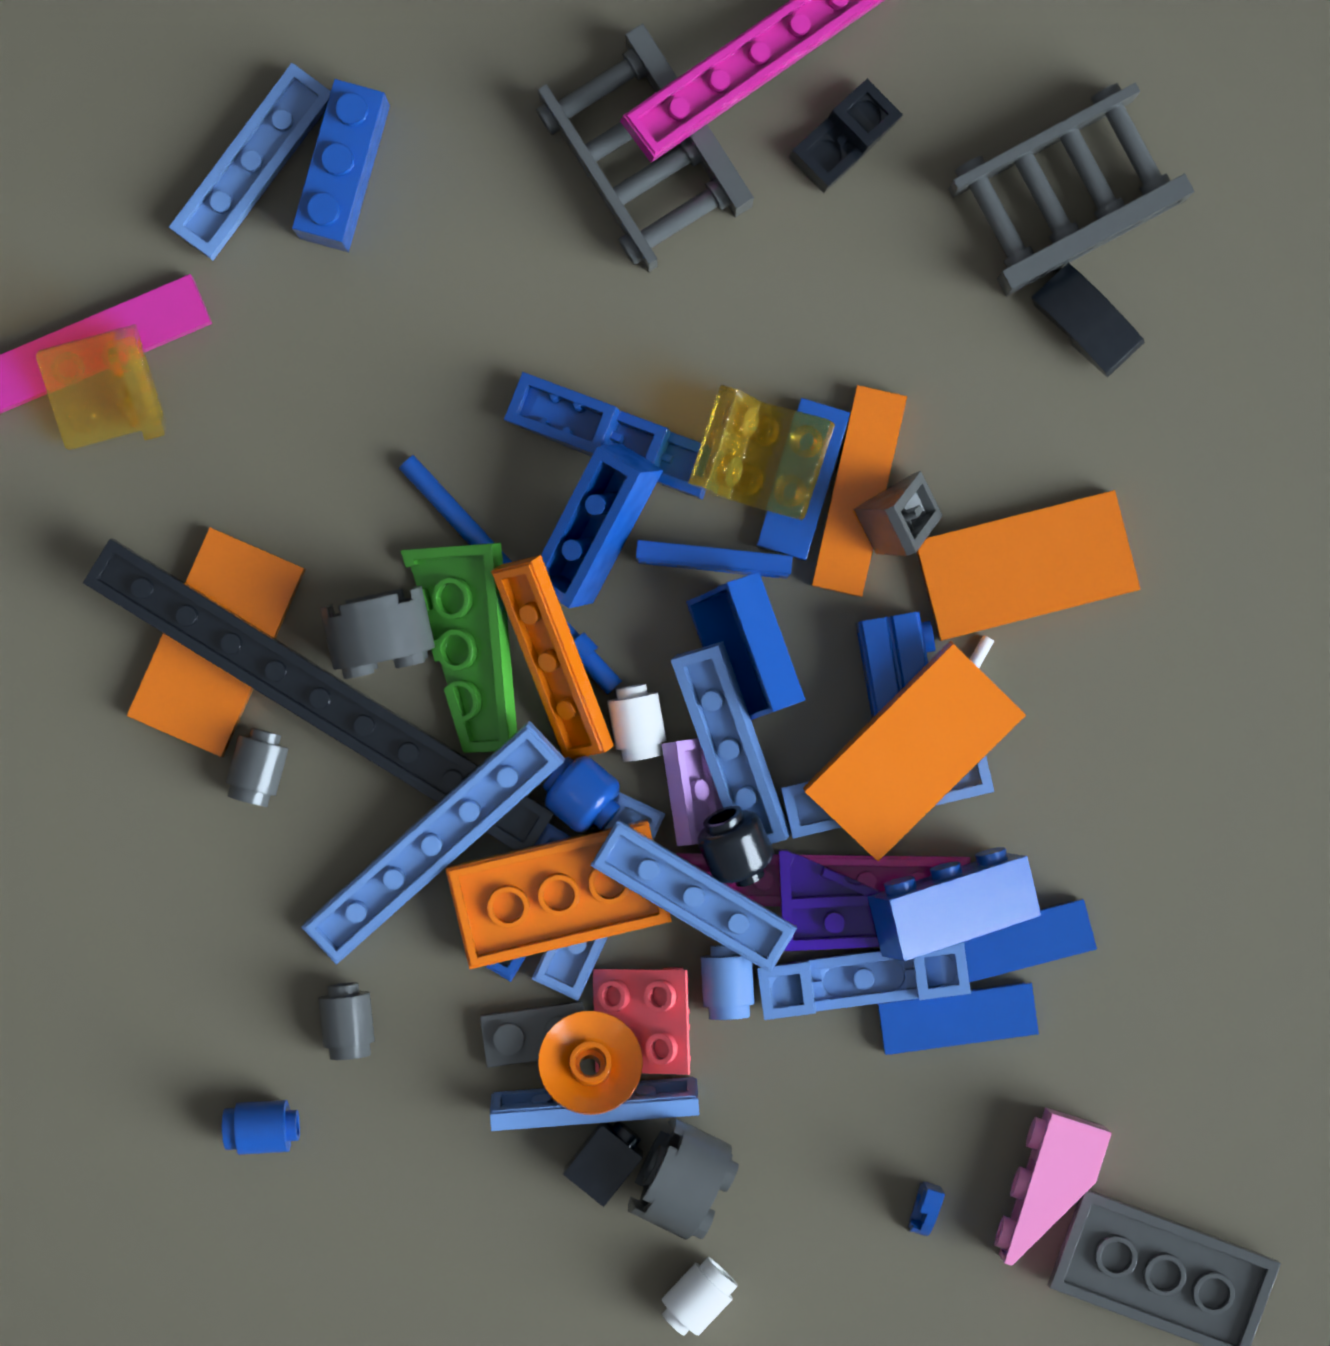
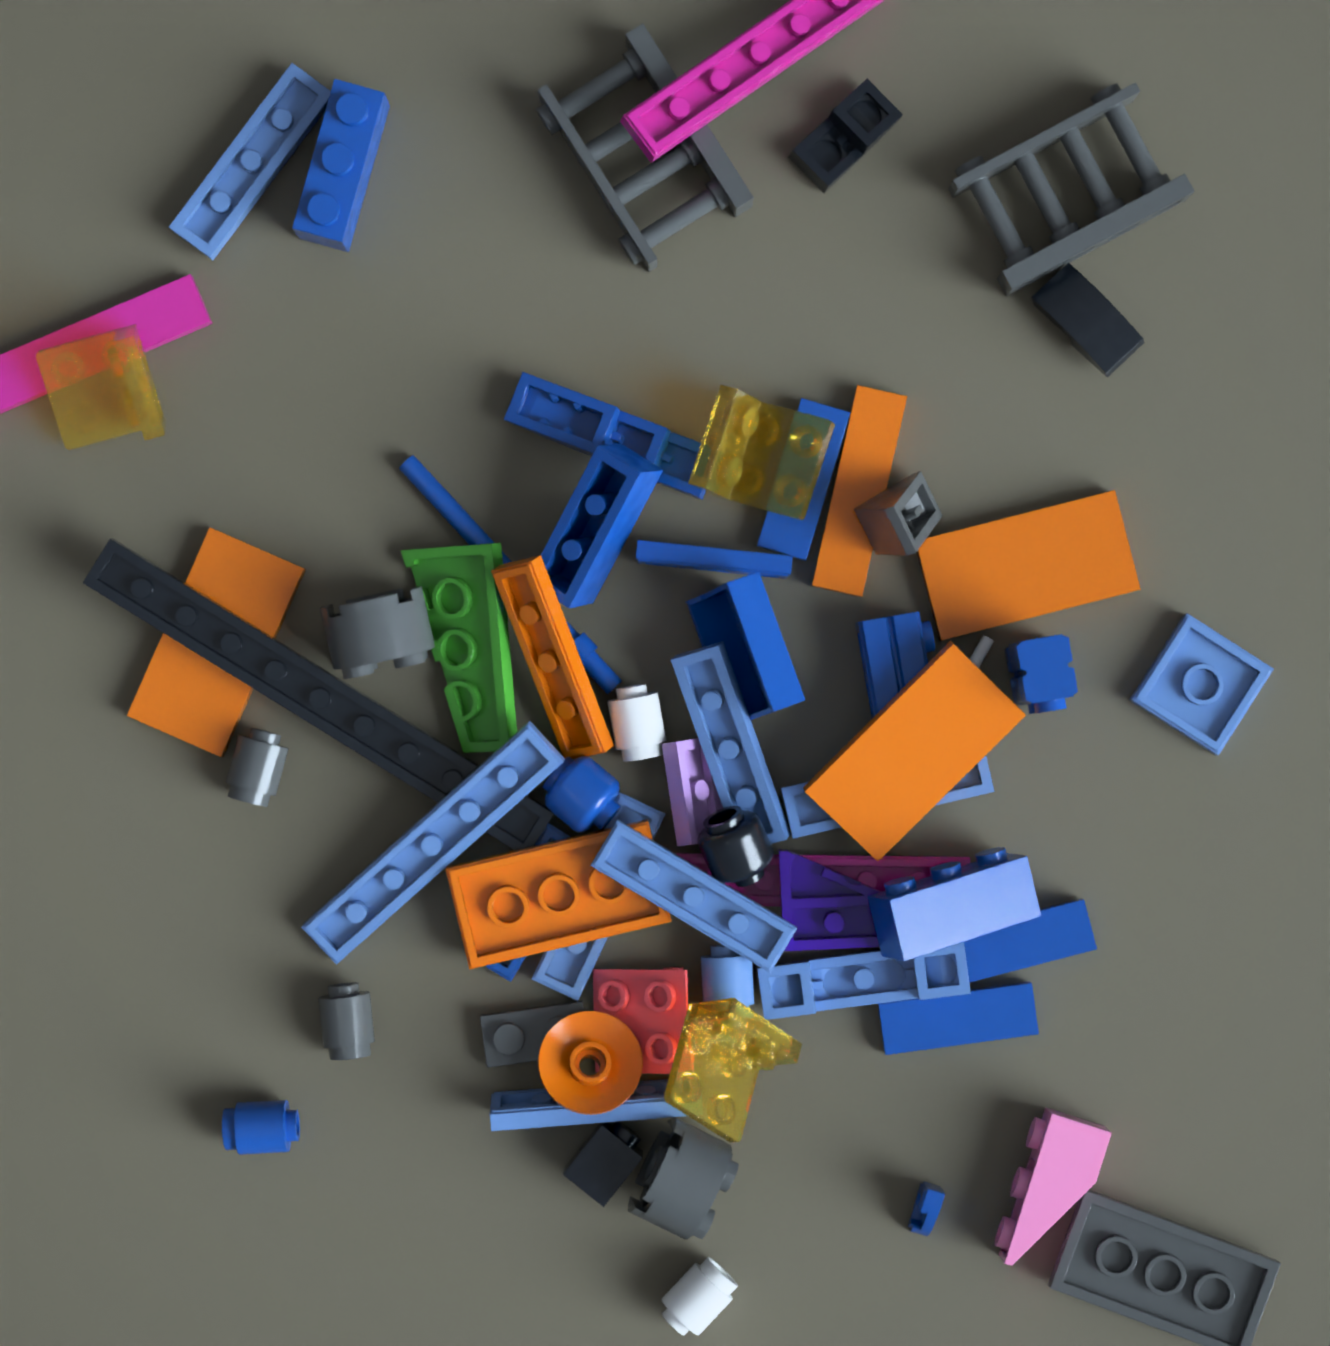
(720, 1061): none -> clear yellow bracket
(1041, 673): none -> blue brick
(1201, 684): none -> medium blue tile

